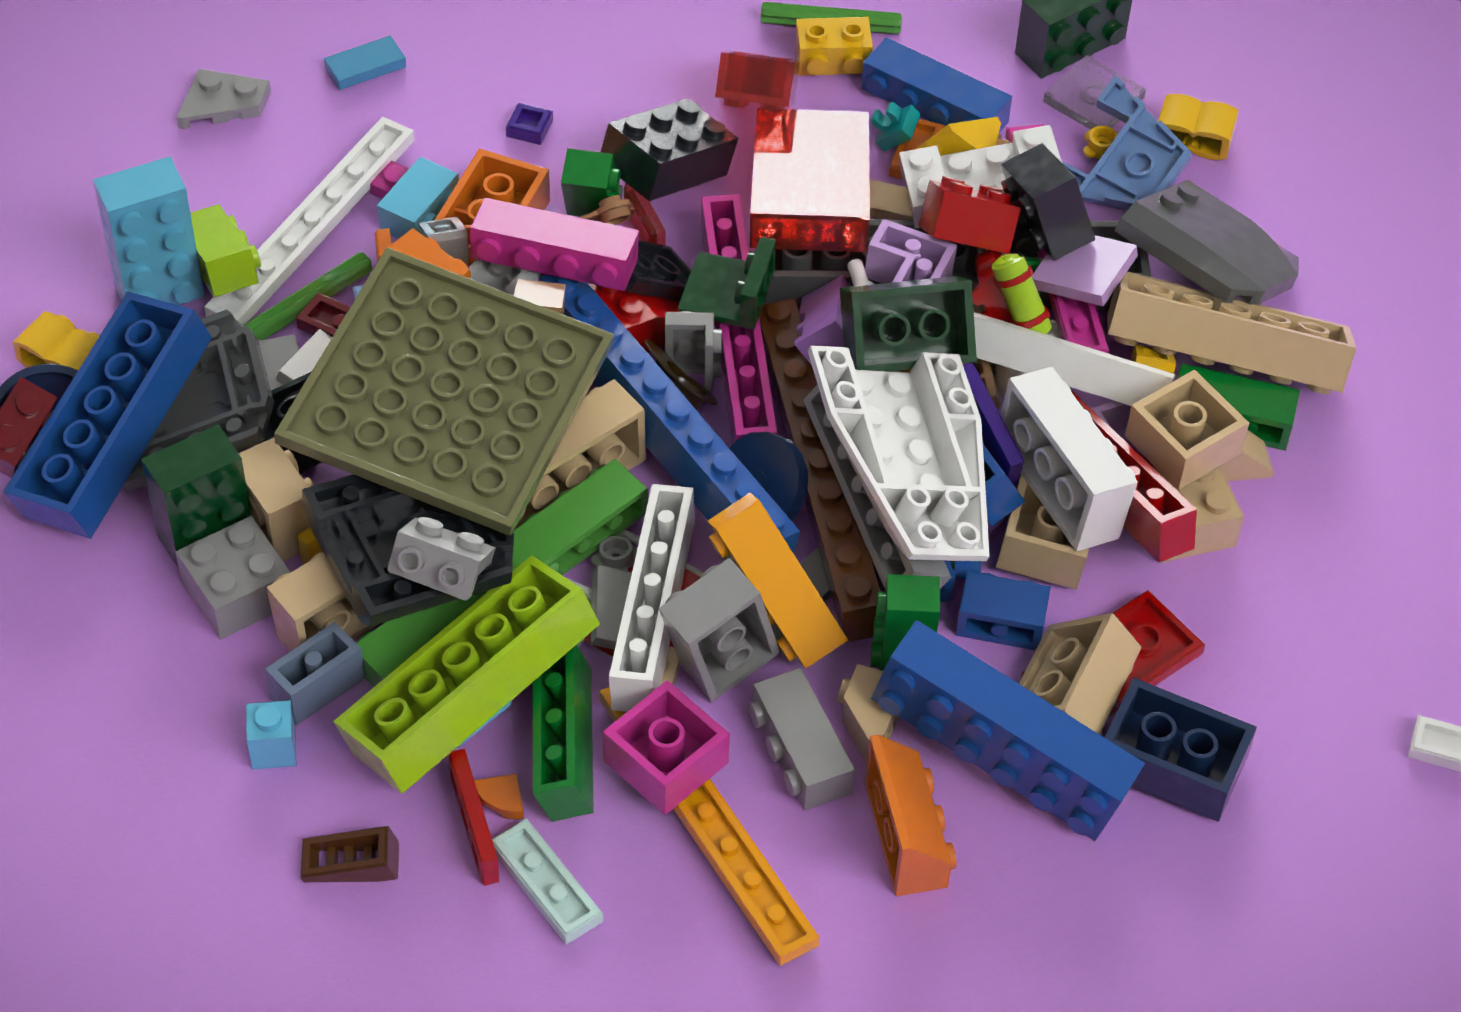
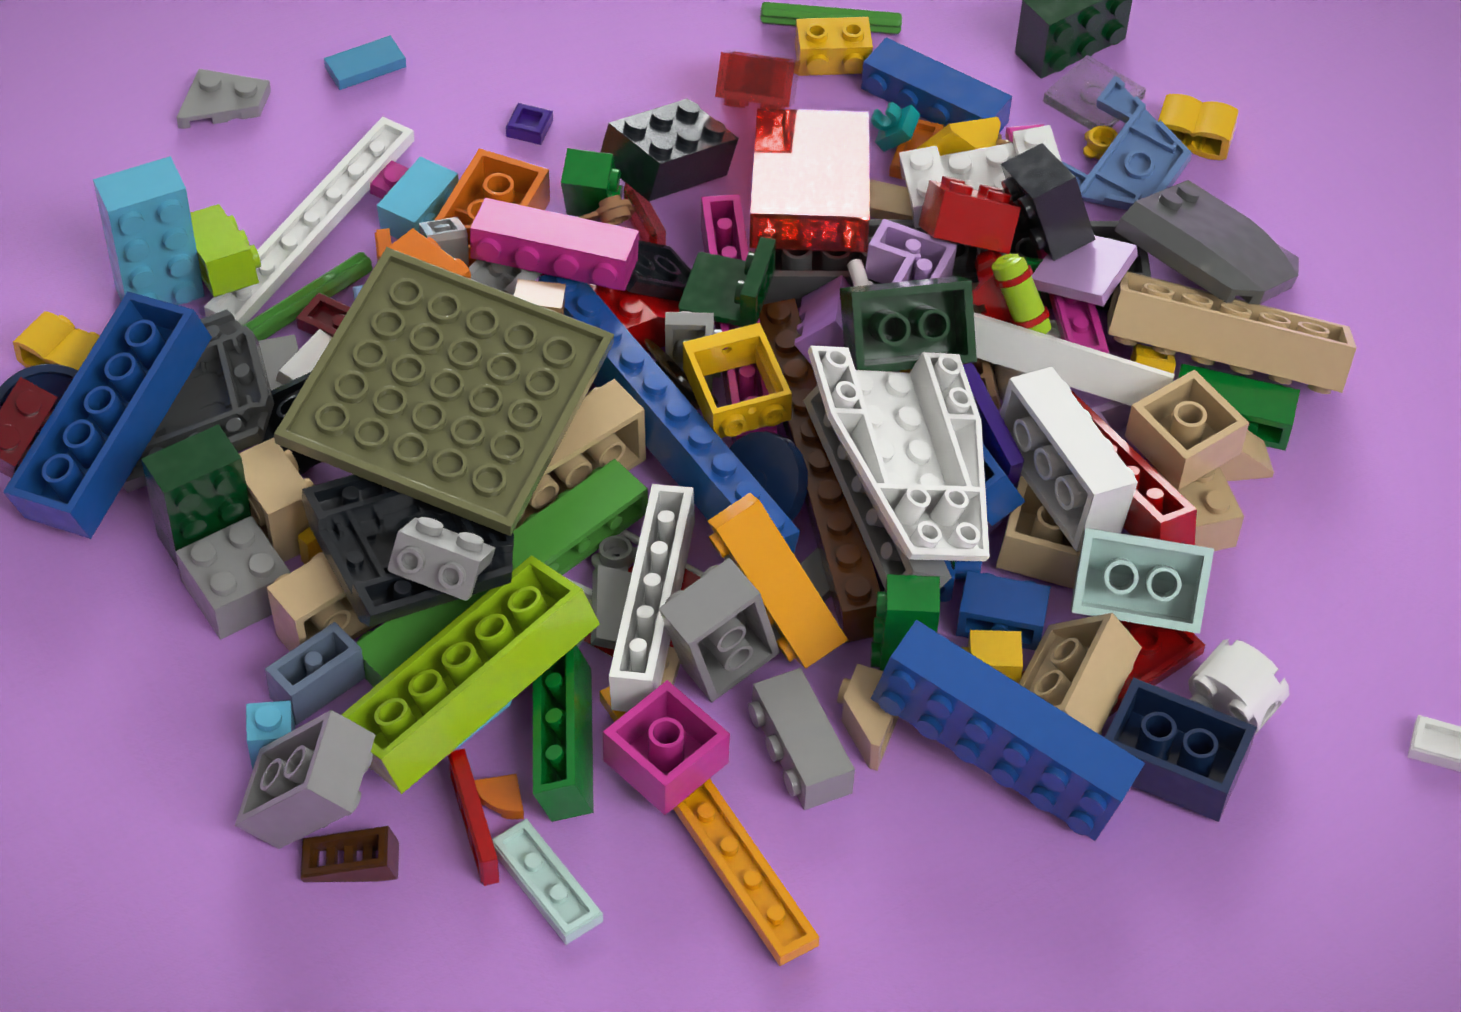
(306, 780): none -> brick
(745, 347): none -> yellow window
(907, 818): orange slope -> none
(999, 650): none -> yellow brick
(1142, 580): none -> light aqua slope
(1239, 683): none -> white brick

